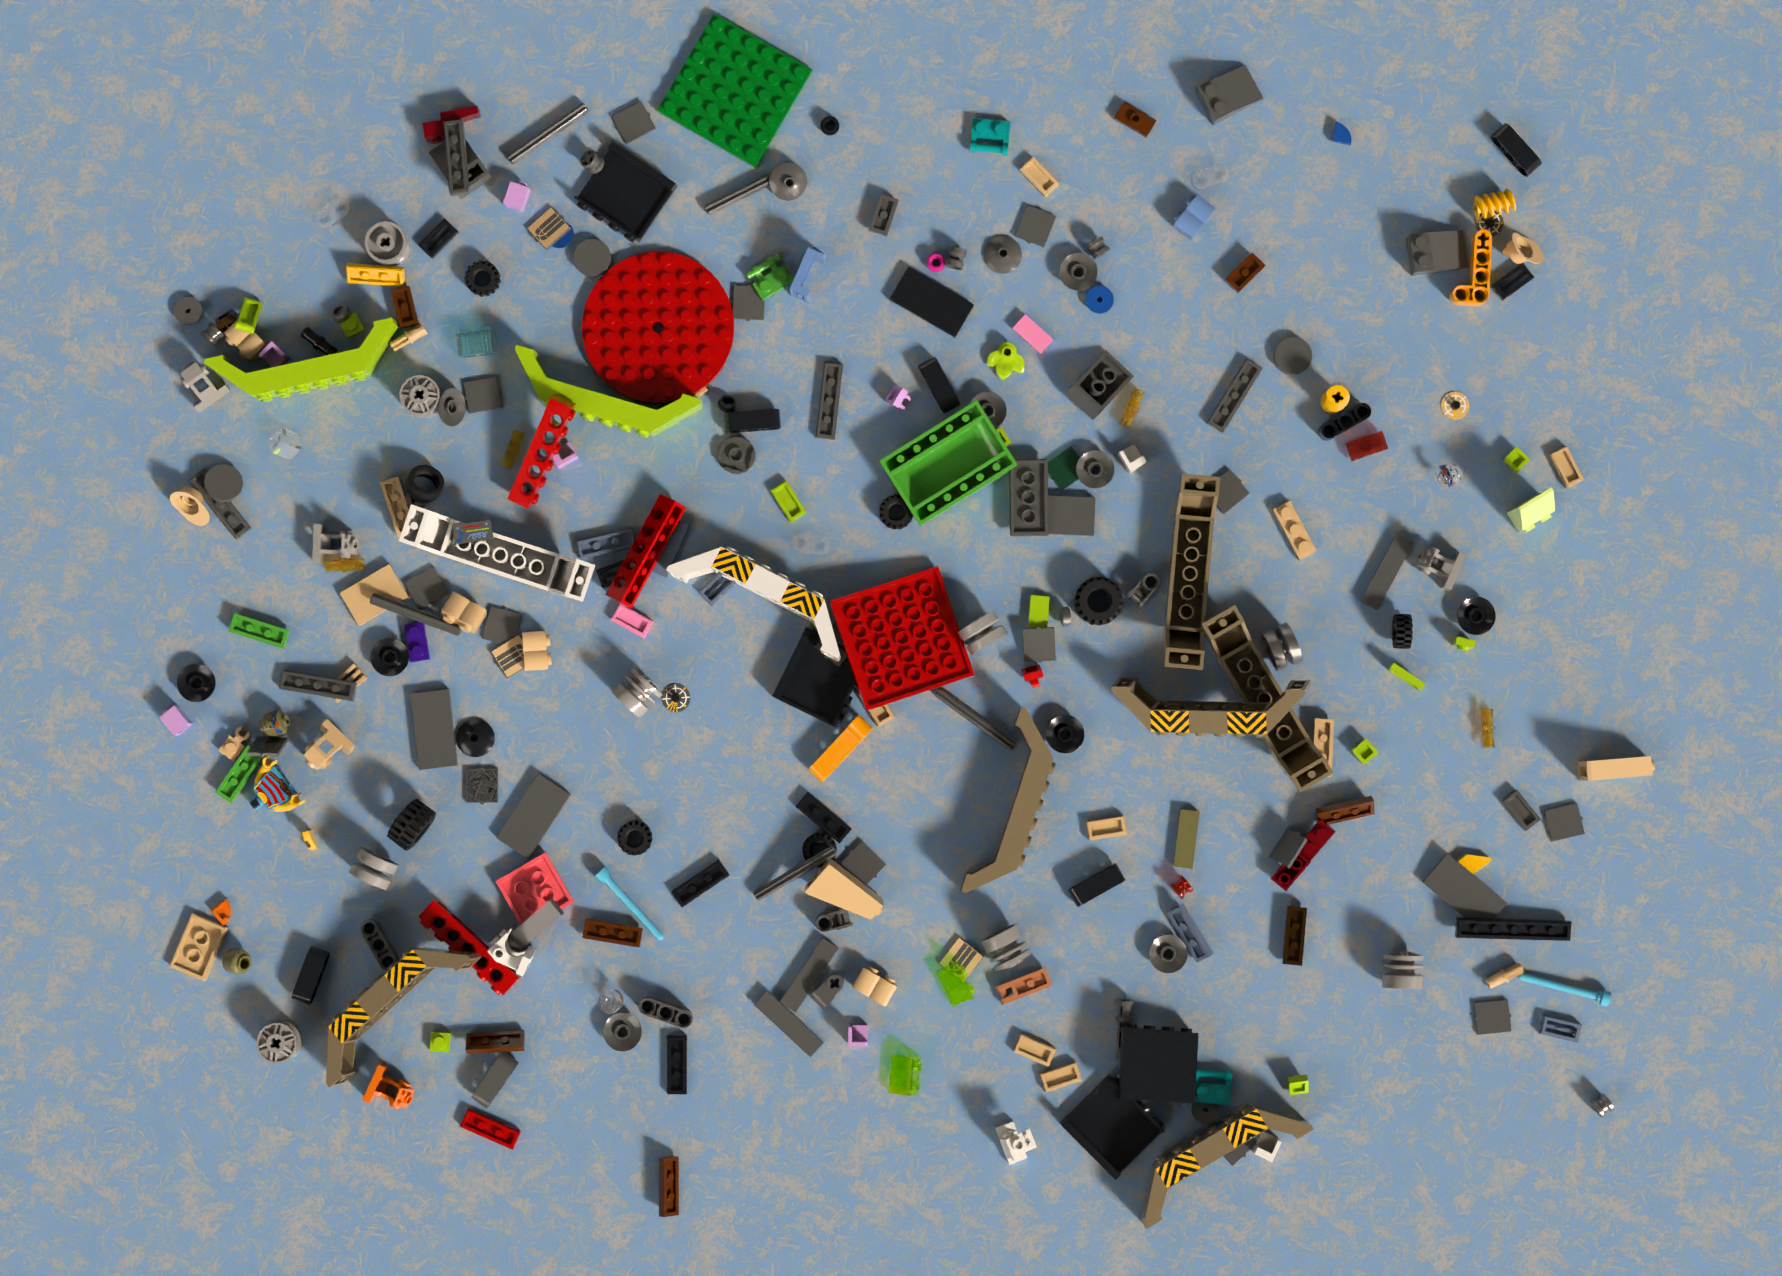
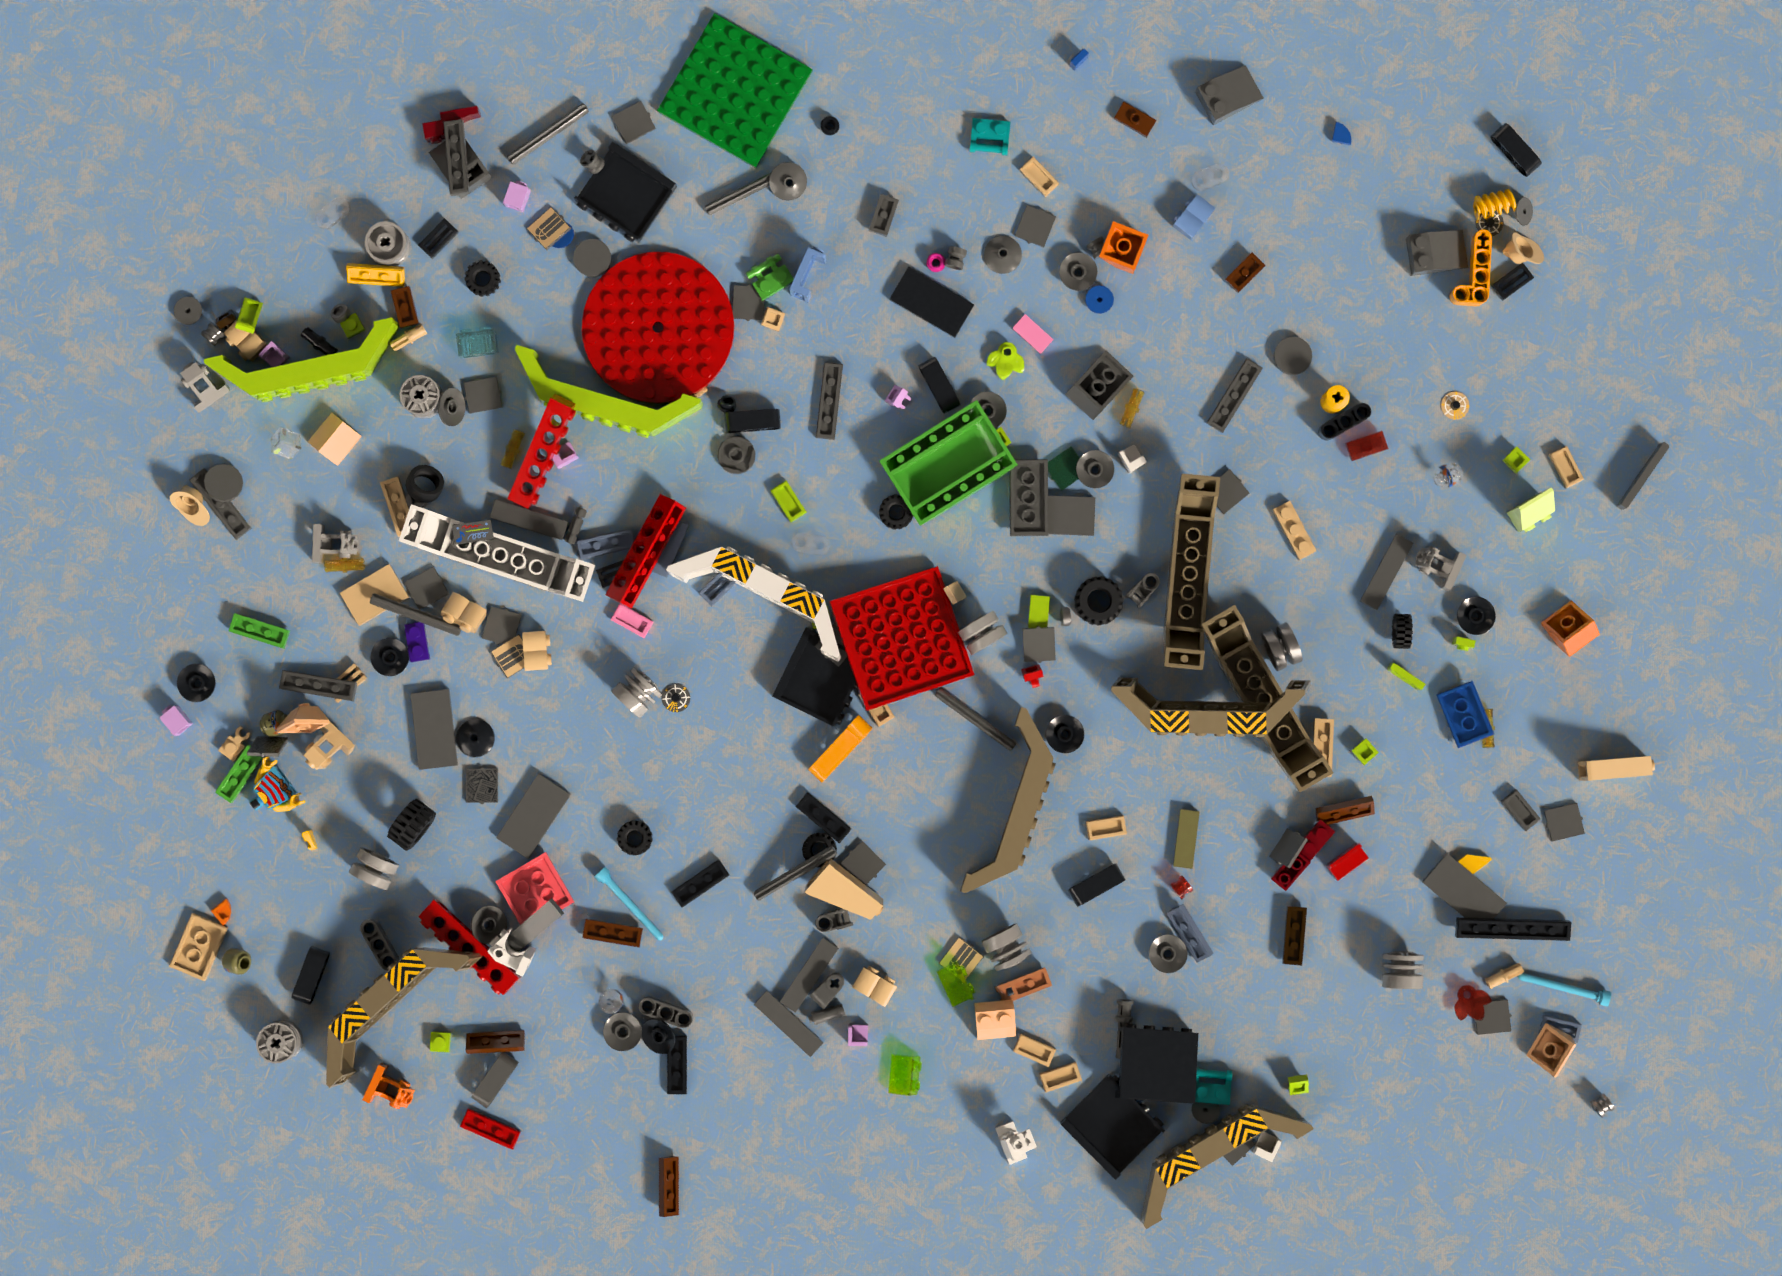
(303, 720): none -> light nougat slope
(334, 439): none -> light nougat slope
(496, 923): none -> dark grey dish
(529, 519): none -> dark grey tile
(575, 525): none -> dark grey axle
(658, 1036): none -> black dish
(772, 319): none -> tan tile
(826, 1014): none -> dark grey piece
(955, 592): none -> tan tile
(995, 1019): none -> light nougat slope
(1079, 59): none -> blue tile
(1123, 247): none -> orange slope
(1347, 861): none -> red panel
(1465, 714): none -> blue tile
(1473, 1005): none -> clear red plate
(1524, 211): none -> dark grey piece
(1551, 1049): none -> light nougat slope
(1570, 628): none -> orange slope
(1643, 476): none -> dark grey tile

